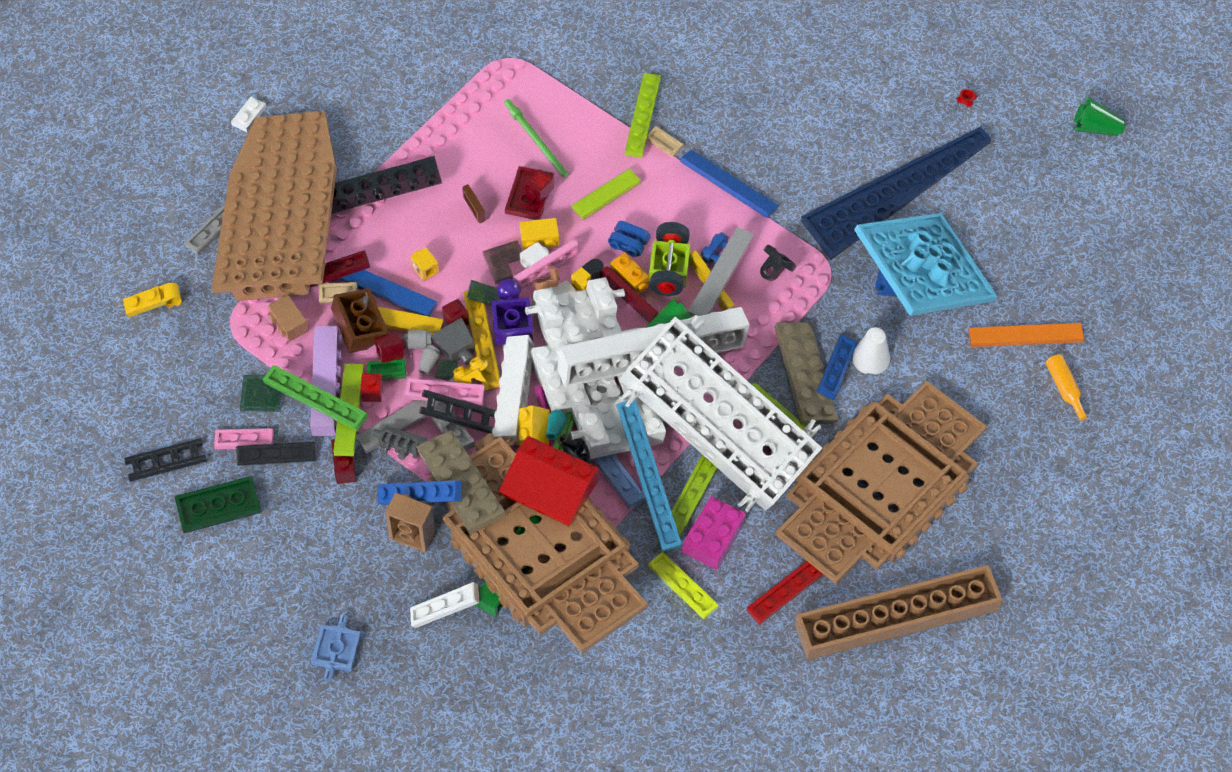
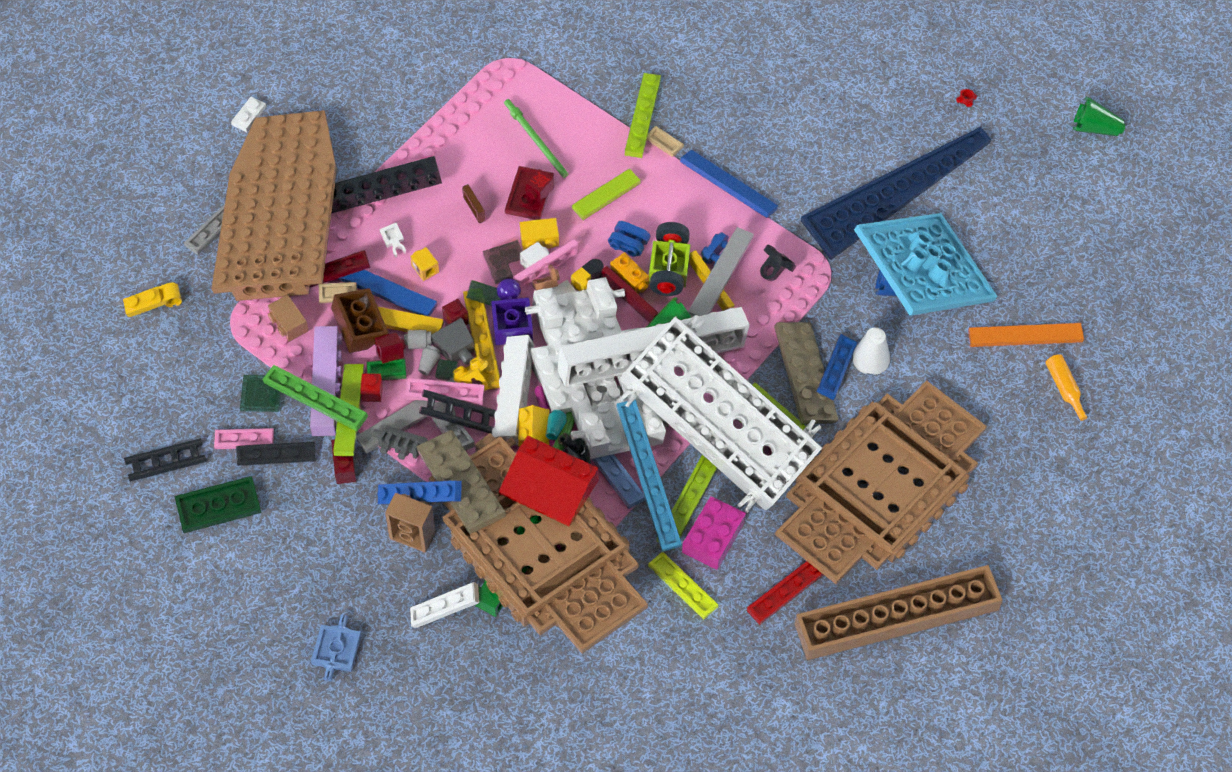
(392, 237): none -> white plate

